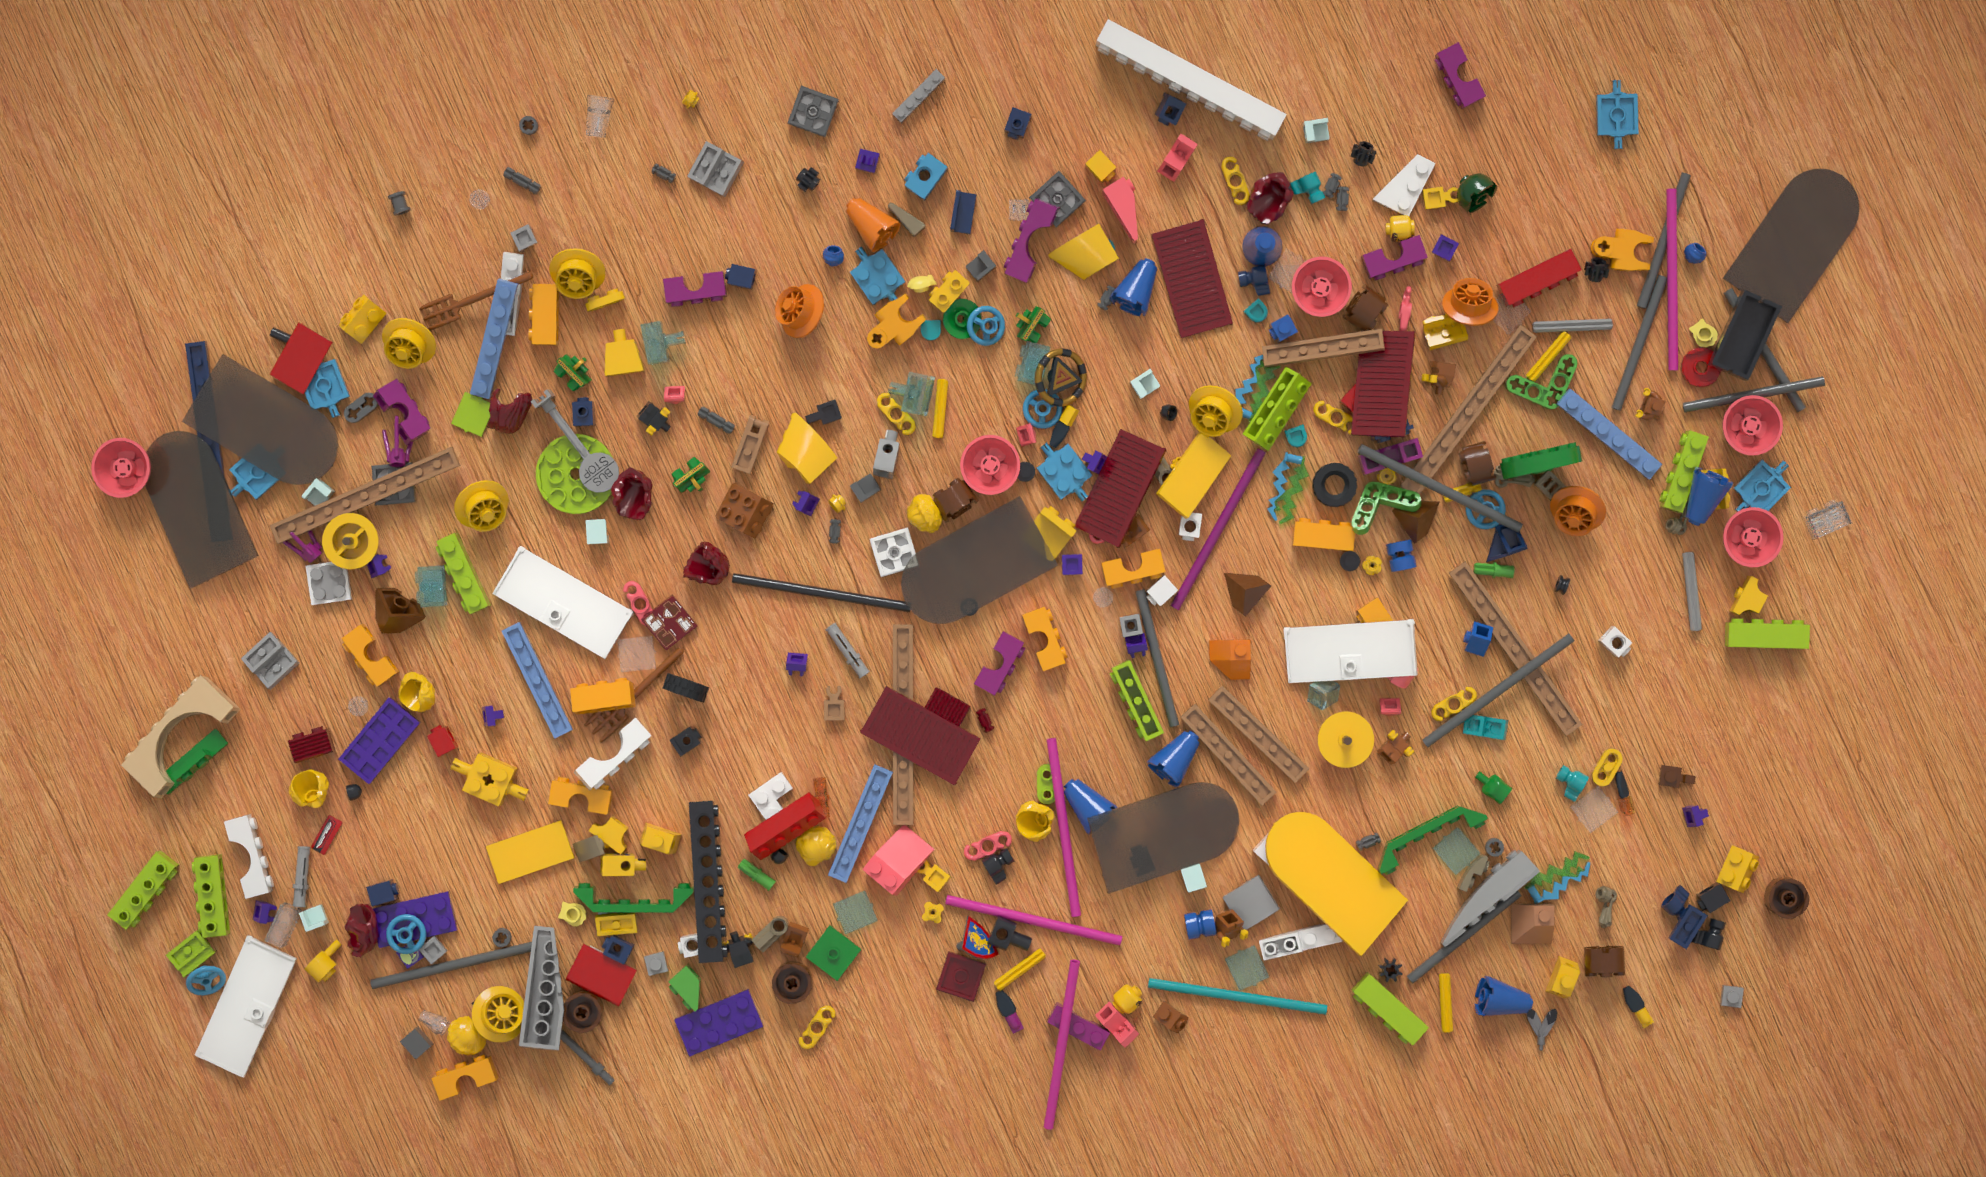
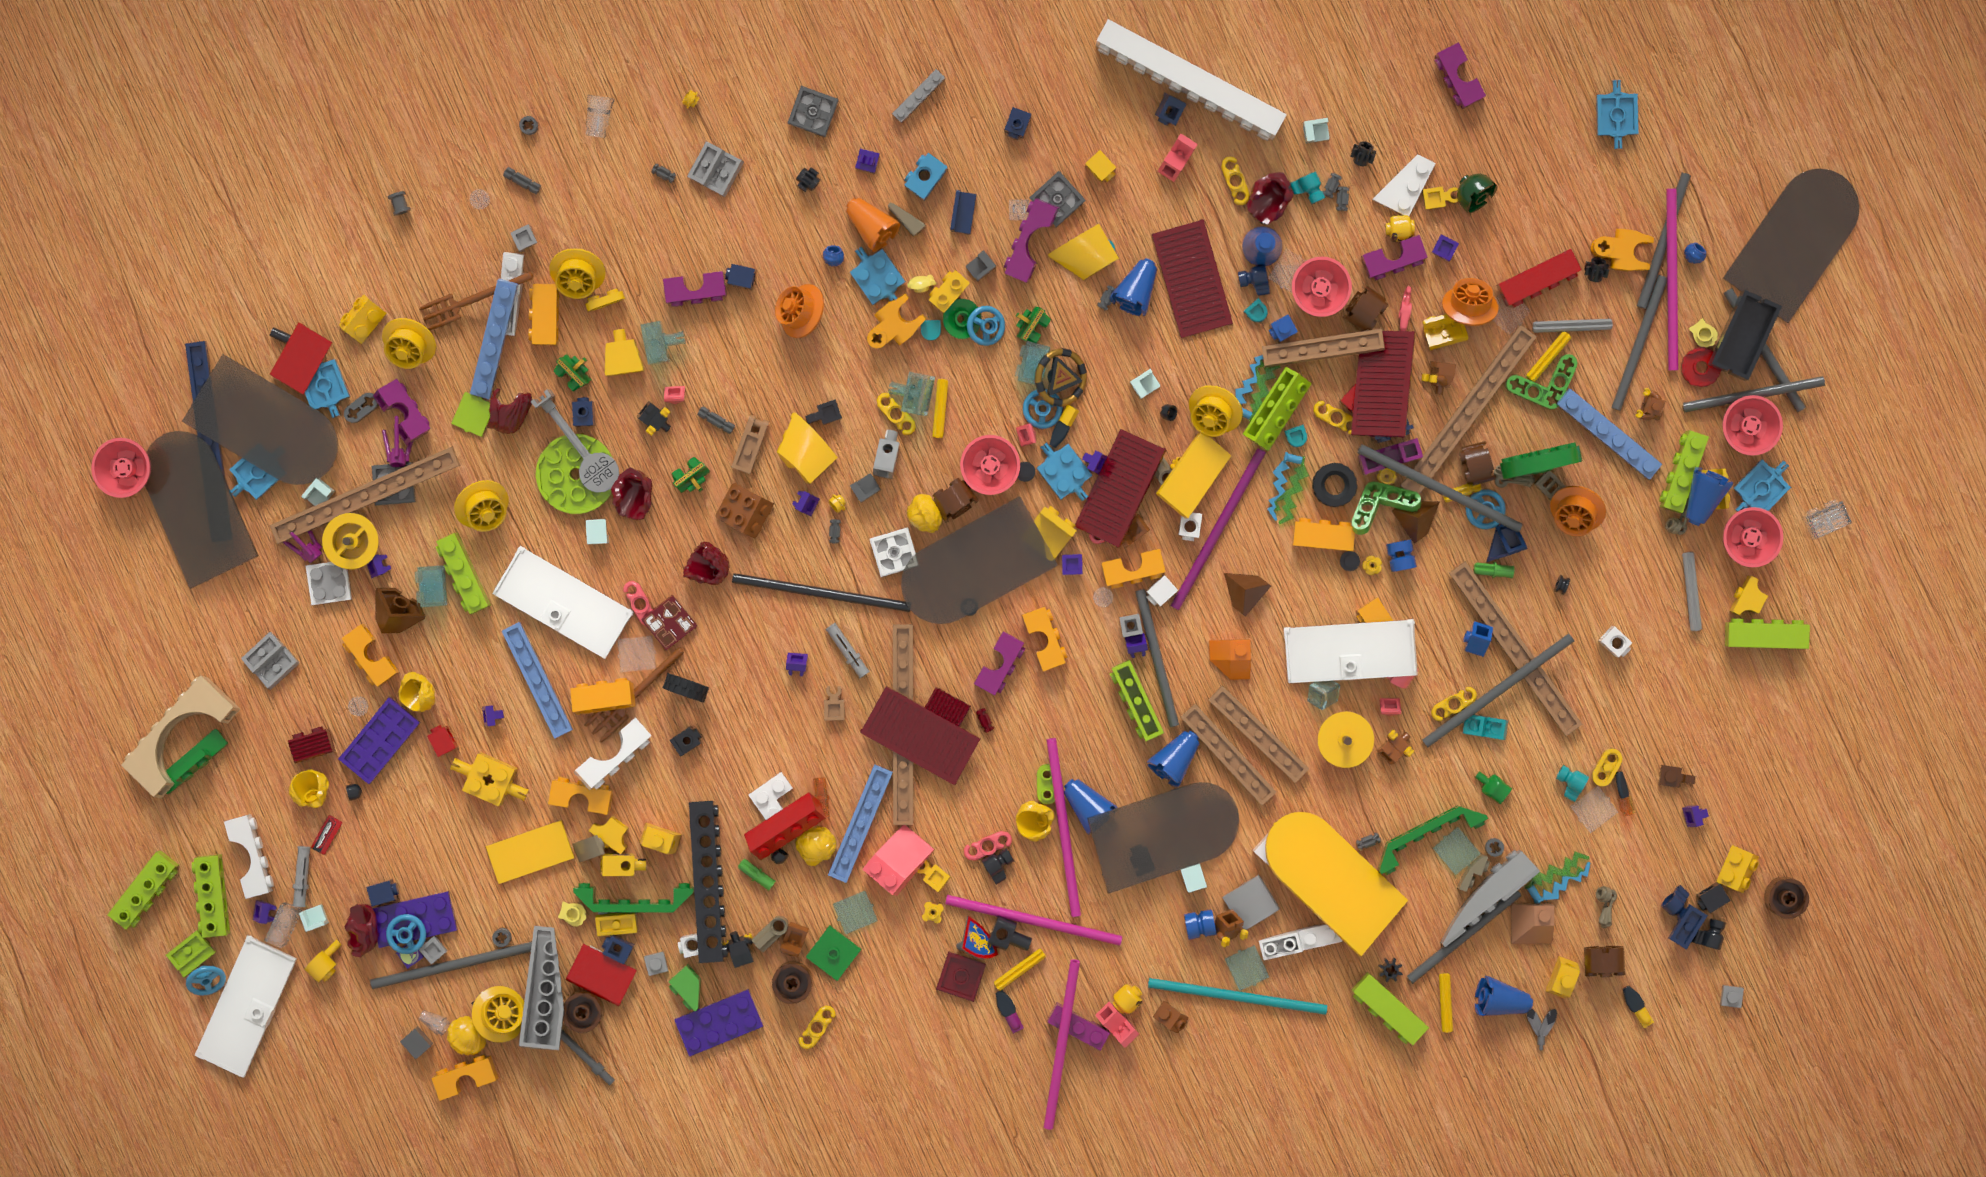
(1122, 202): coral slope -> none

